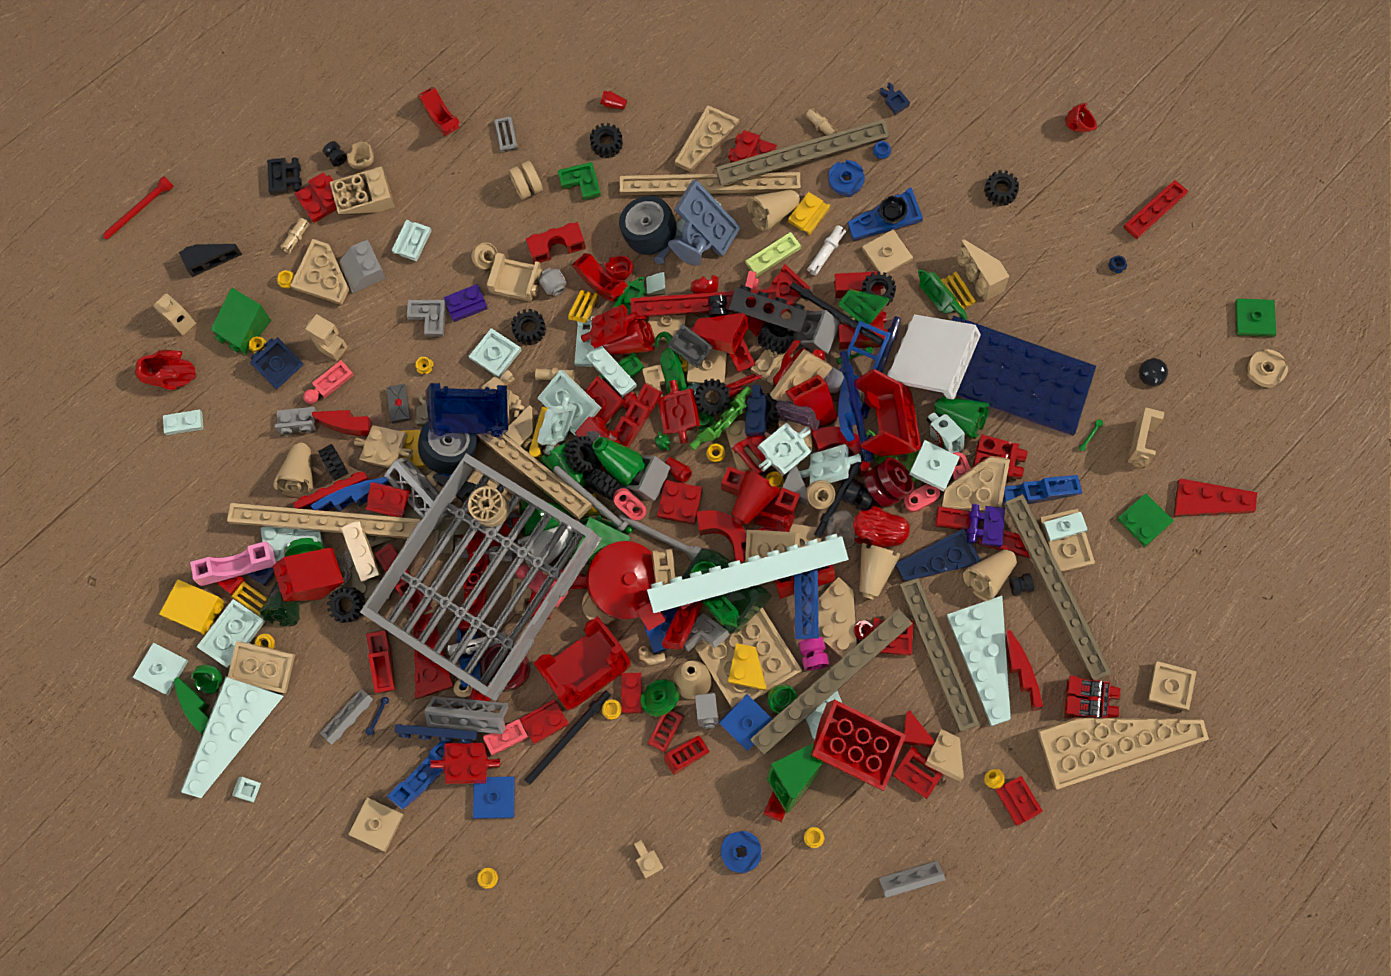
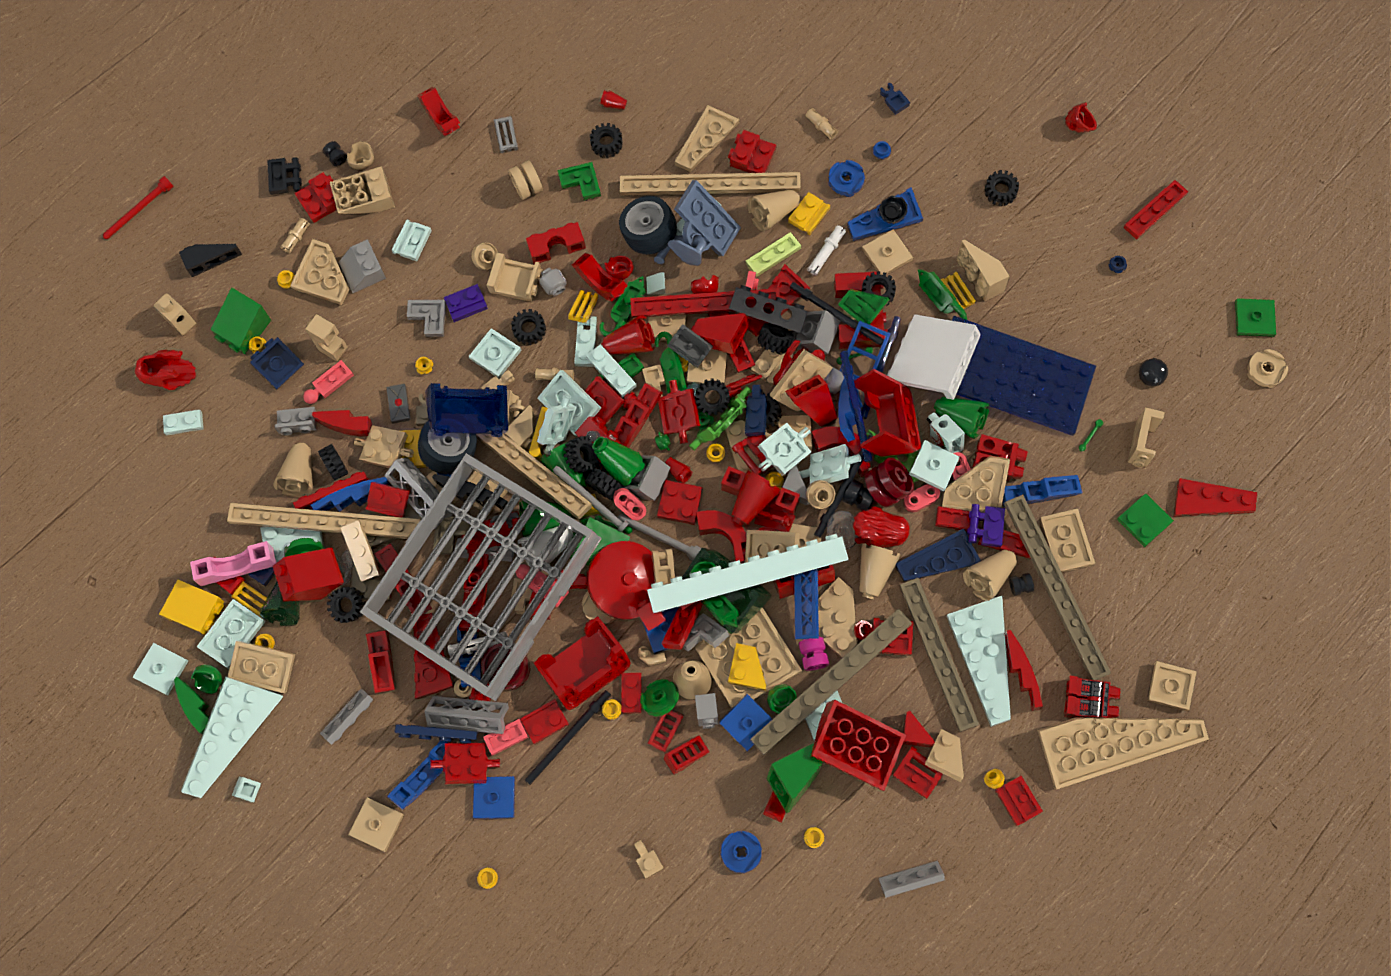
(370, 731): dark blue hinge -> none
(488, 506): tan wheel -> none
(609, 326): red plate -> none
(717, 305): black wheel -> none
(801, 415): plate -> none
(802, 152): dark tan plate -> none
(1065, 526): light aqua plate -> none

